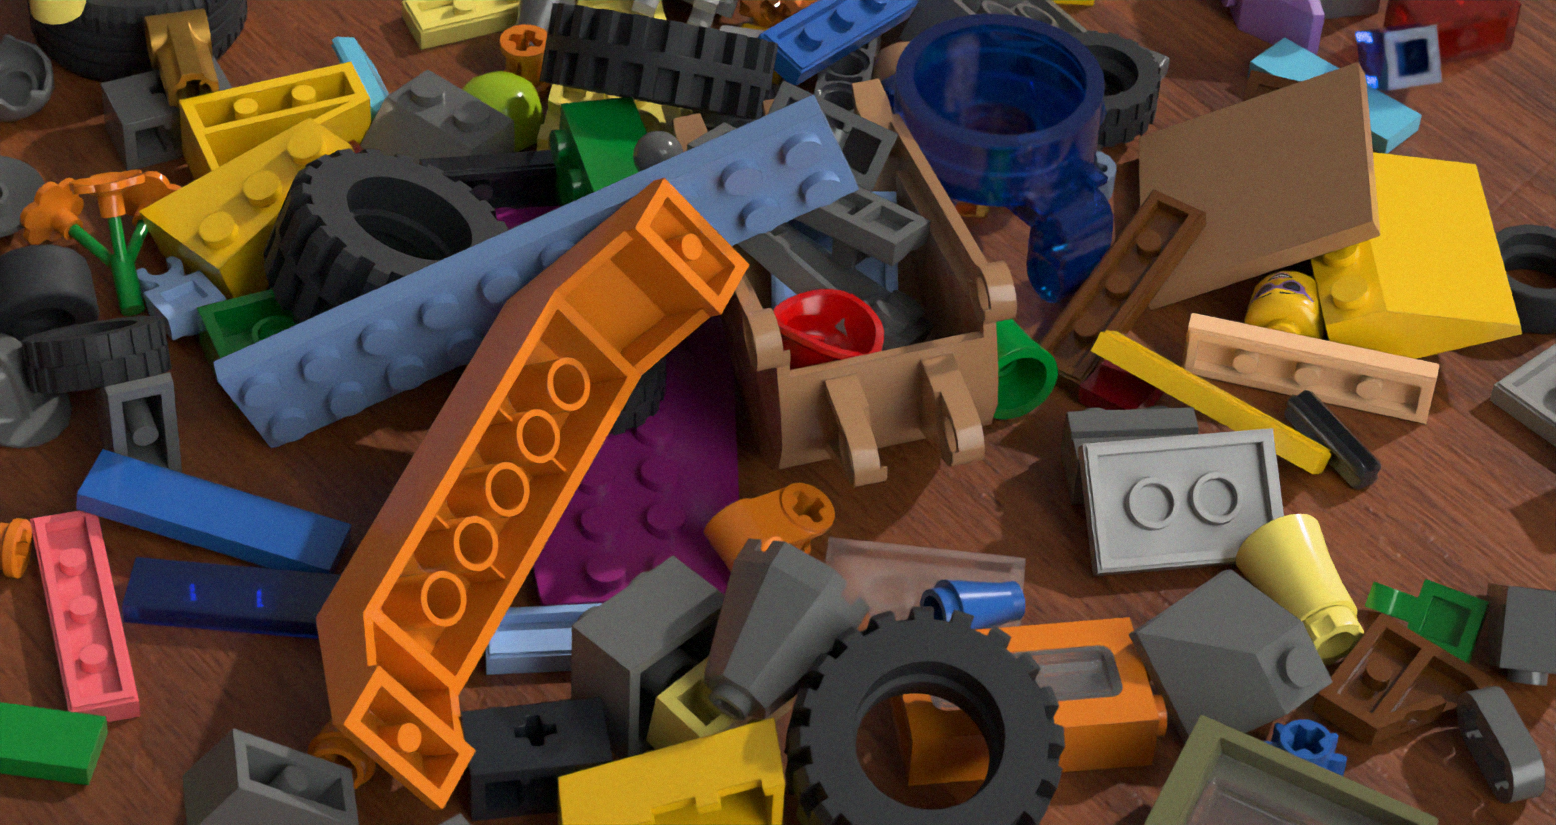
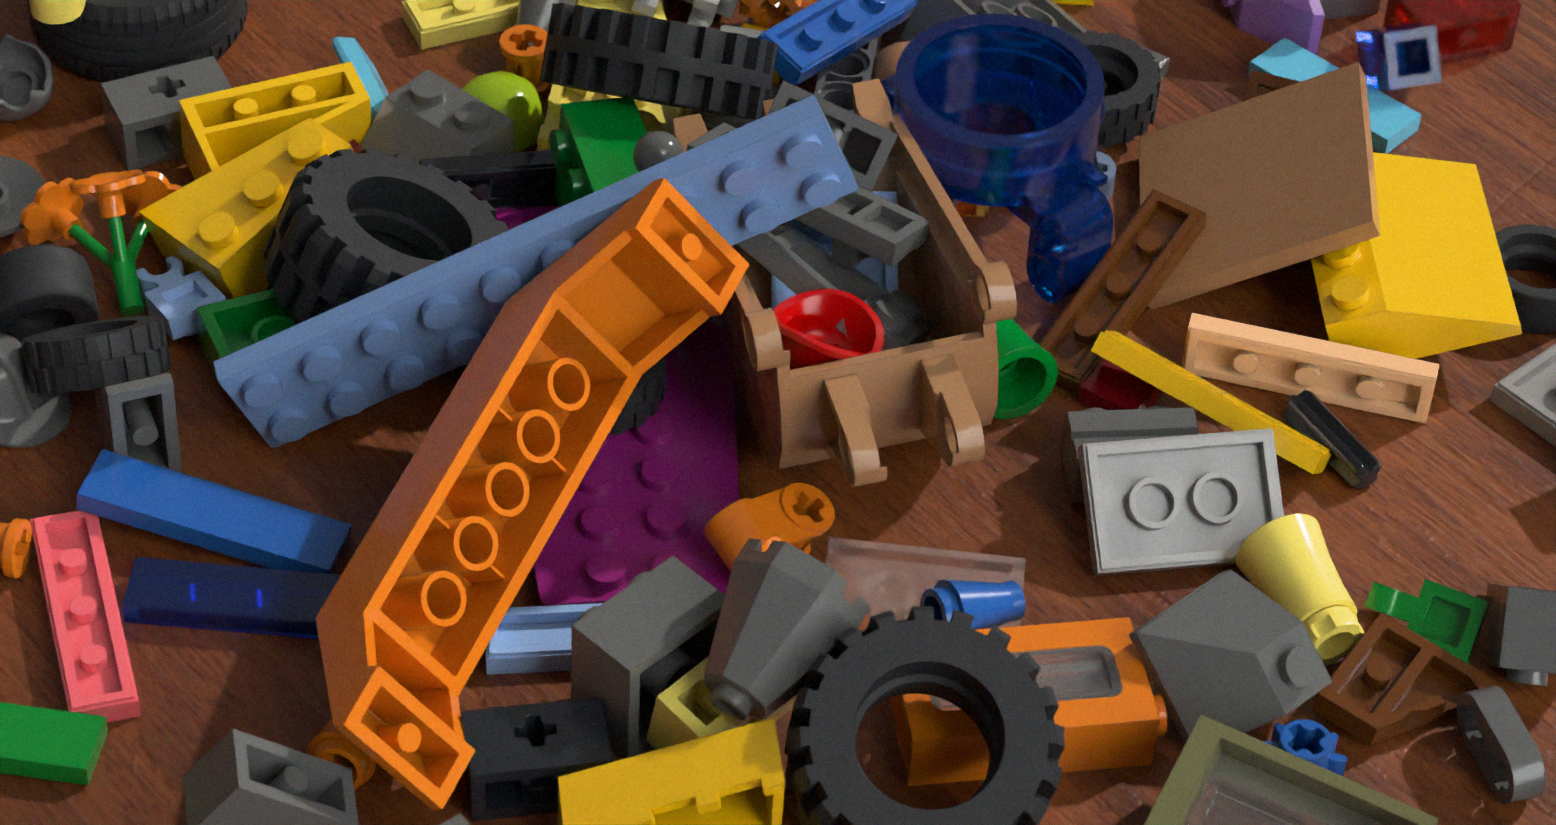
(183, 53): pearl gold piece -> none
(1287, 304): yellow head -> none

